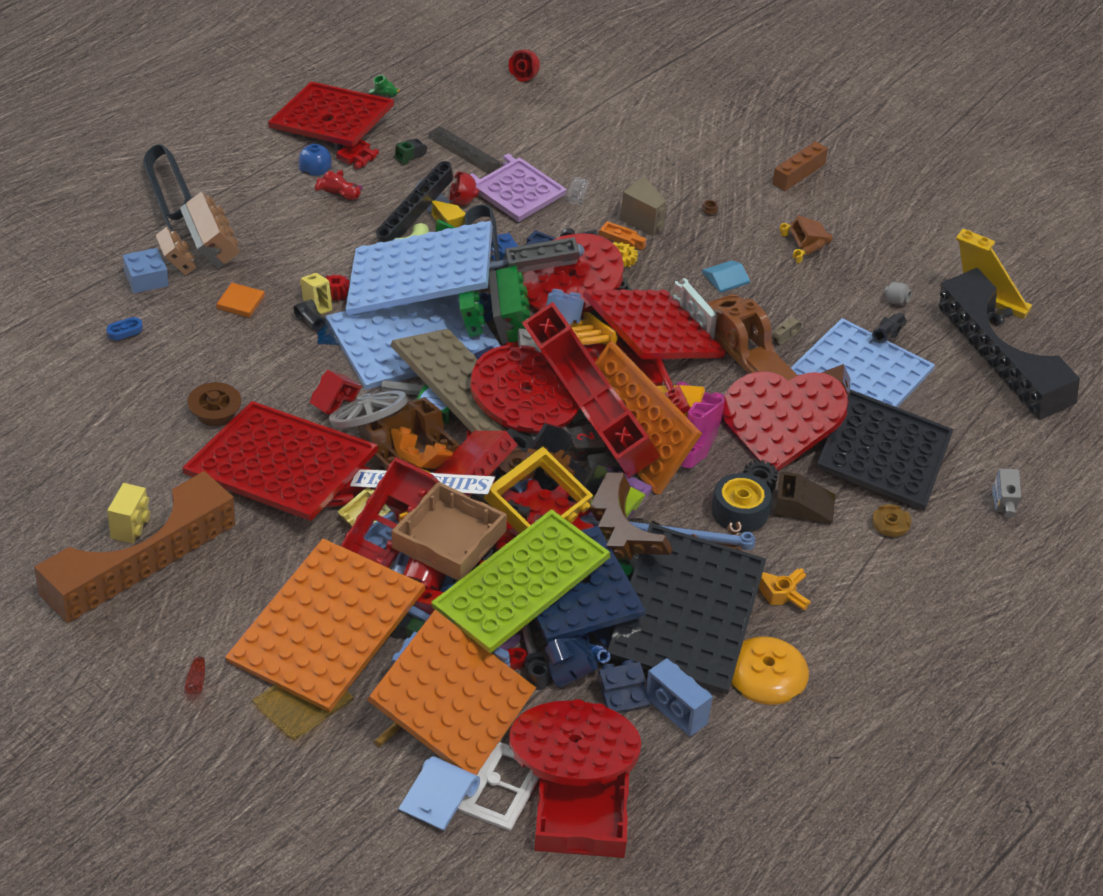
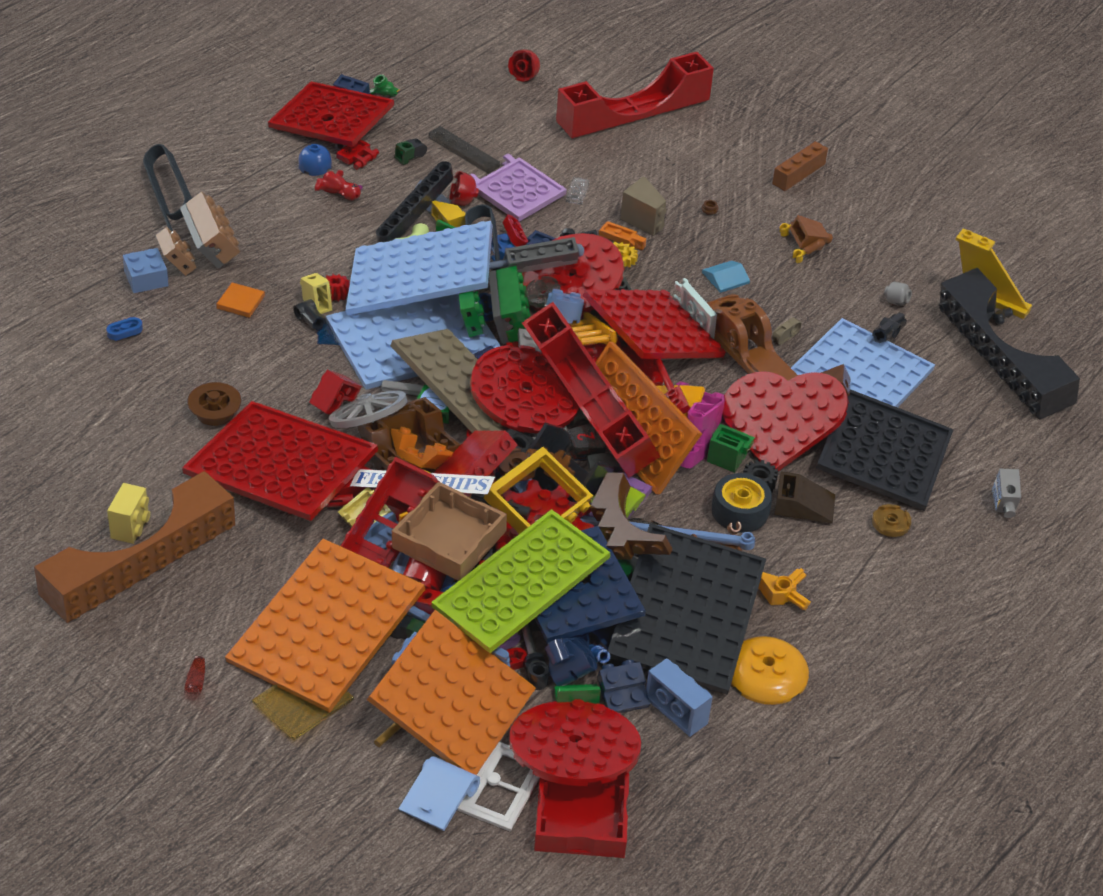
(352, 84): none -> dark blue hinge
(515, 231): none -> red beam
(534, 291): none -> clear smoke plate
(586, 692): none -> green panel
(681, 84): none -> red arch
(728, 447): none -> green plate

